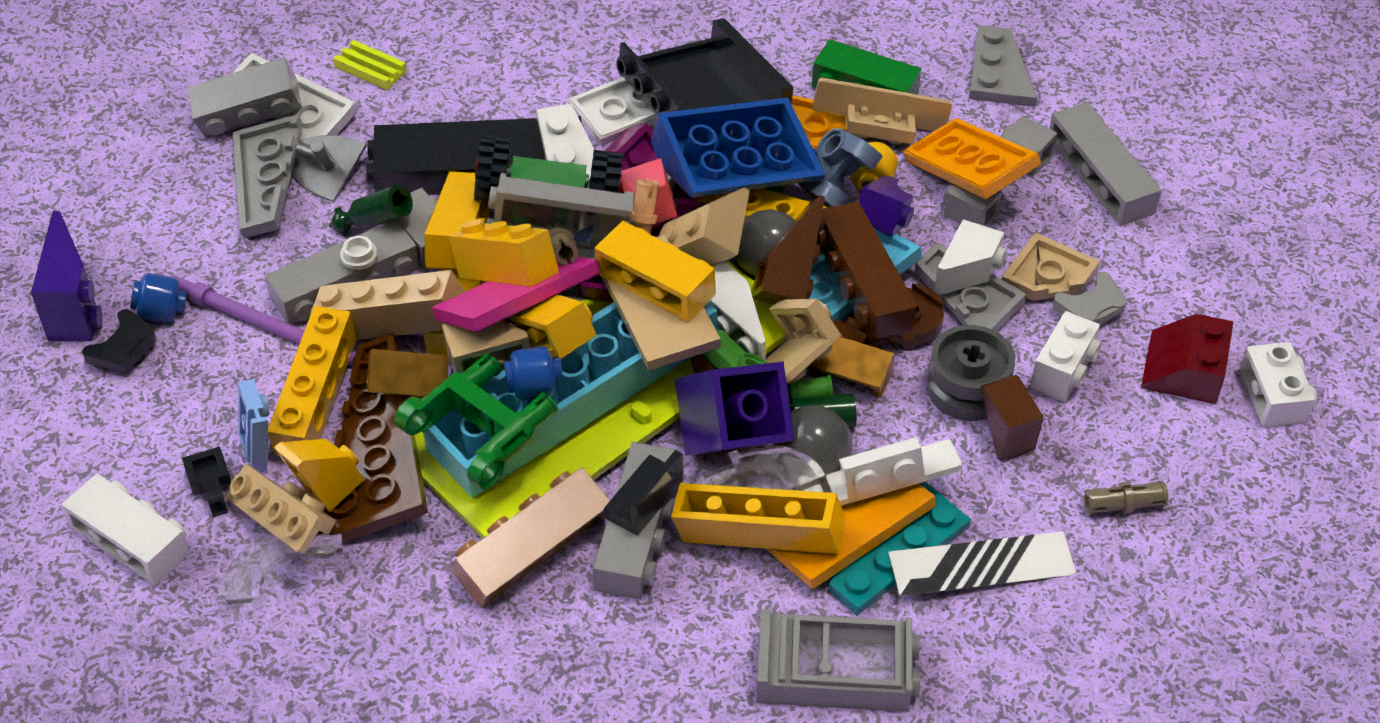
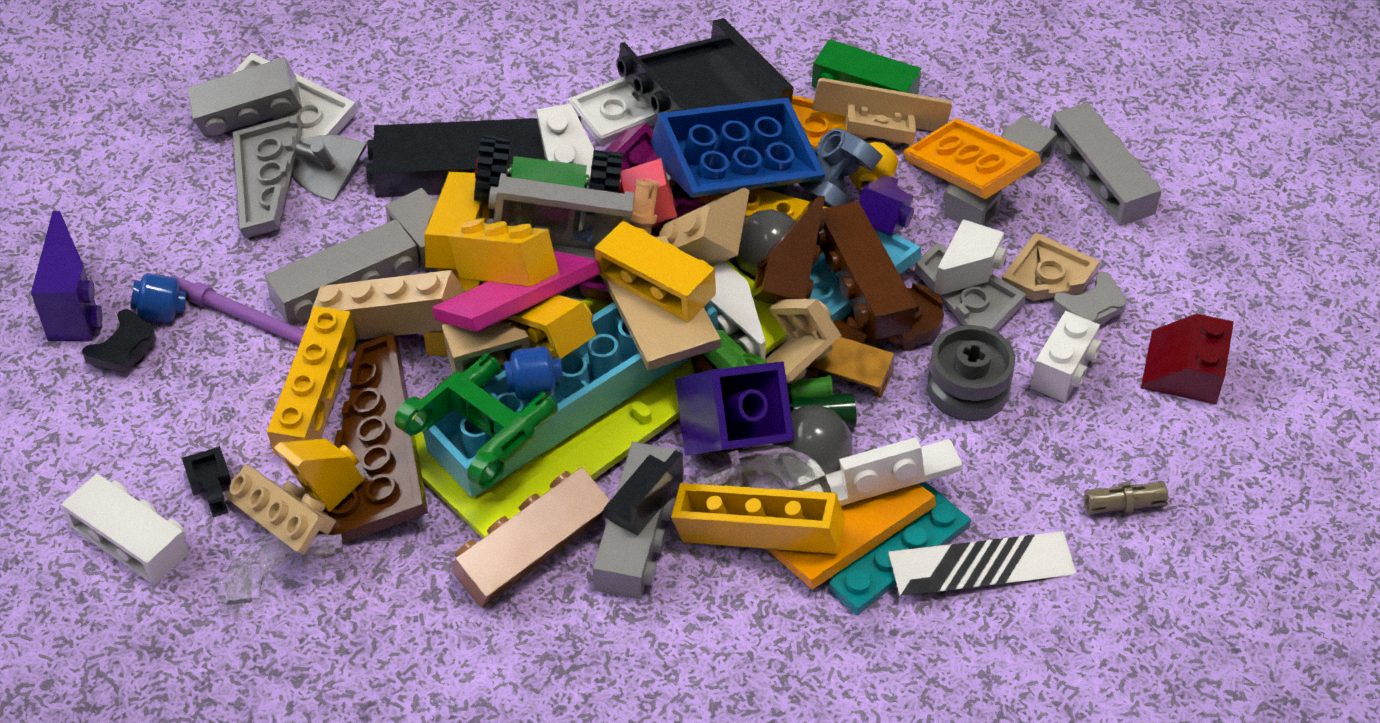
(253, 424): light blue plate -> none
(358, 253): white plate -> none
(373, 61): neon yellow tile -> none
(374, 210): dark green wheel -> none
(405, 372): pearl gold hinge -> none
(567, 248): dark tan pin -> none
(837, 662): light grey door -> none
(999, 69): light grey wing -> none
(1011, 416): reddish brown slope -> none
(1278, 384): white brick -> none

